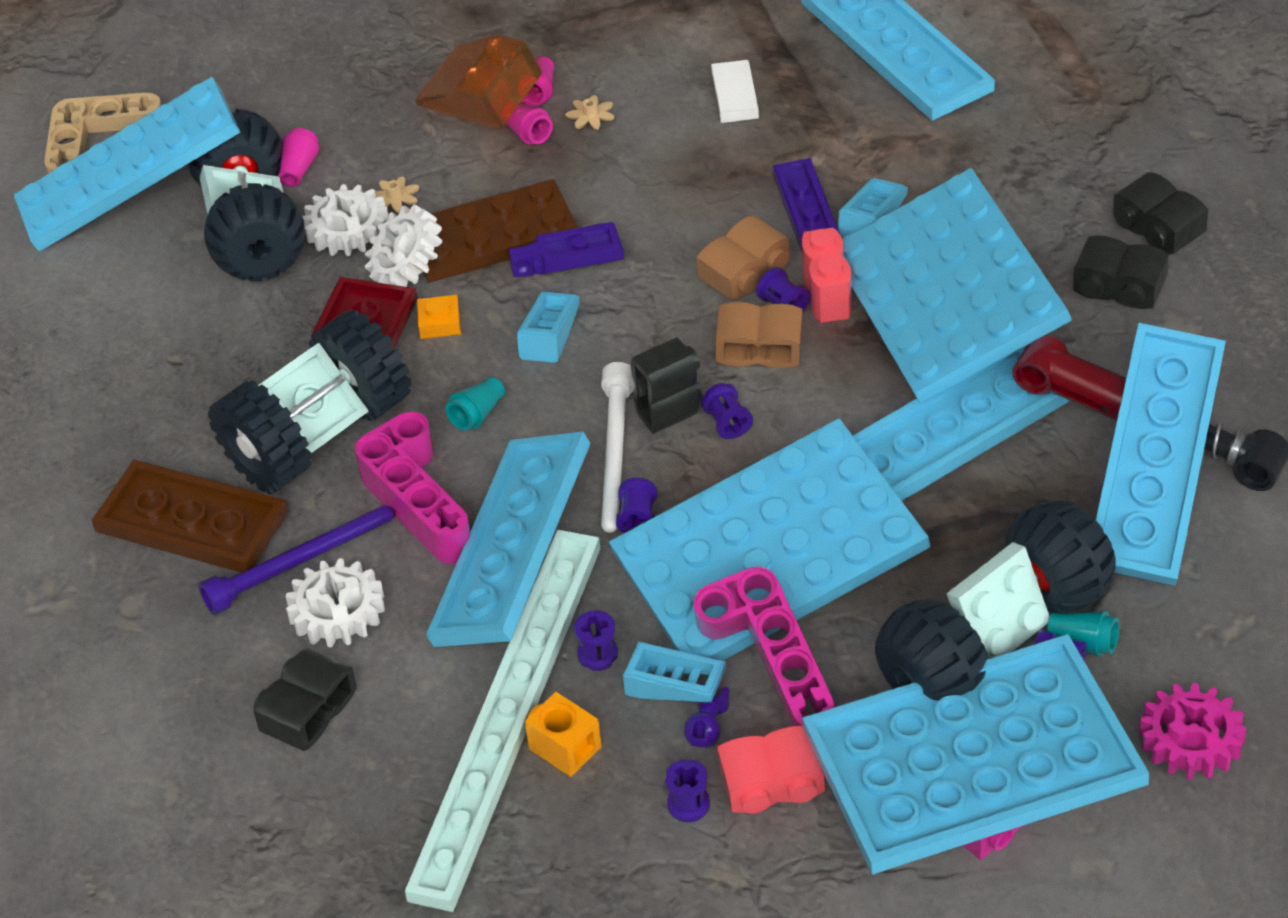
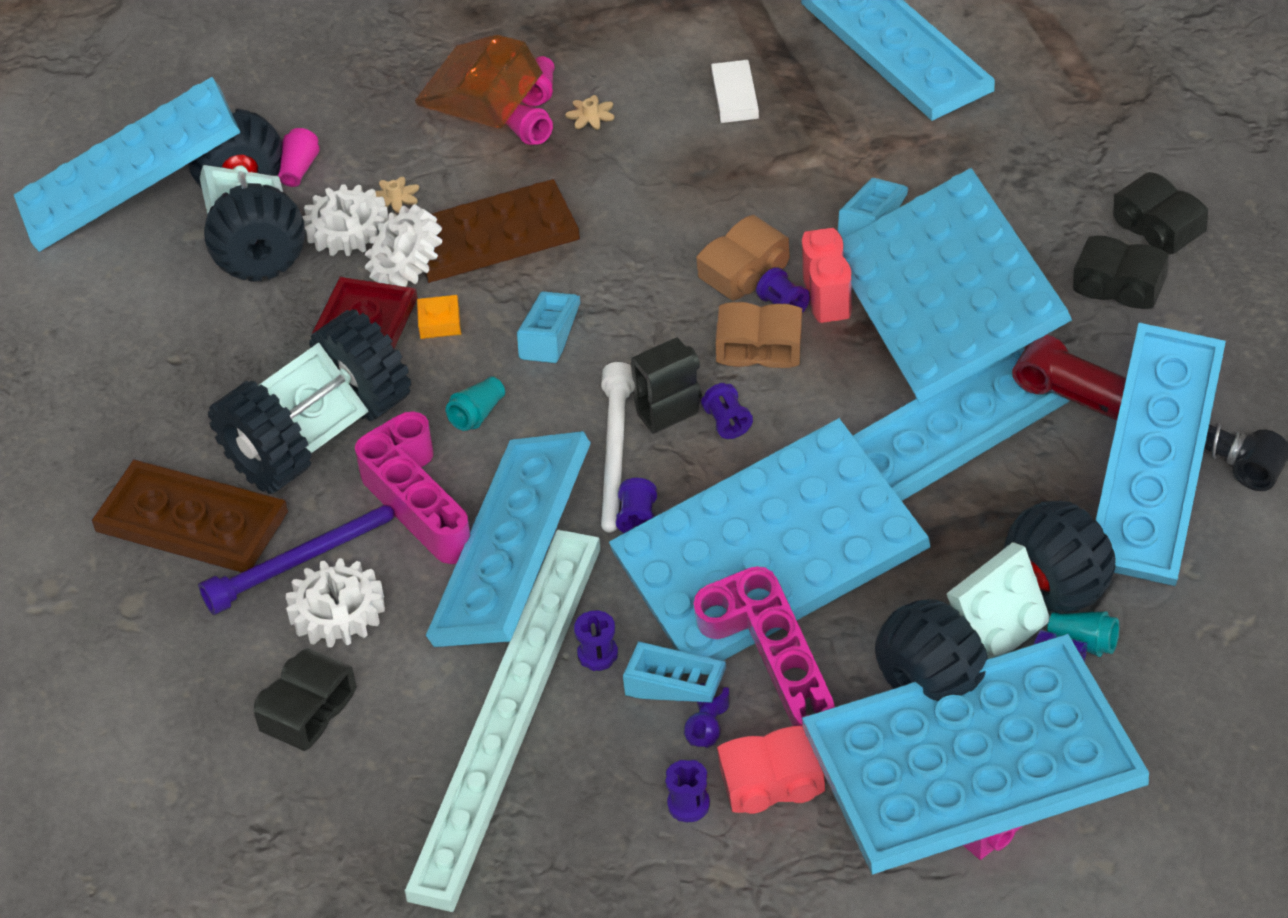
(86, 119): tan beam -> none
(563, 733): light orange brick -> none
(567, 250): dark purple hinge -> none
(803, 197): dark purple tile -> none
(1192, 731): dark pink gear -> none

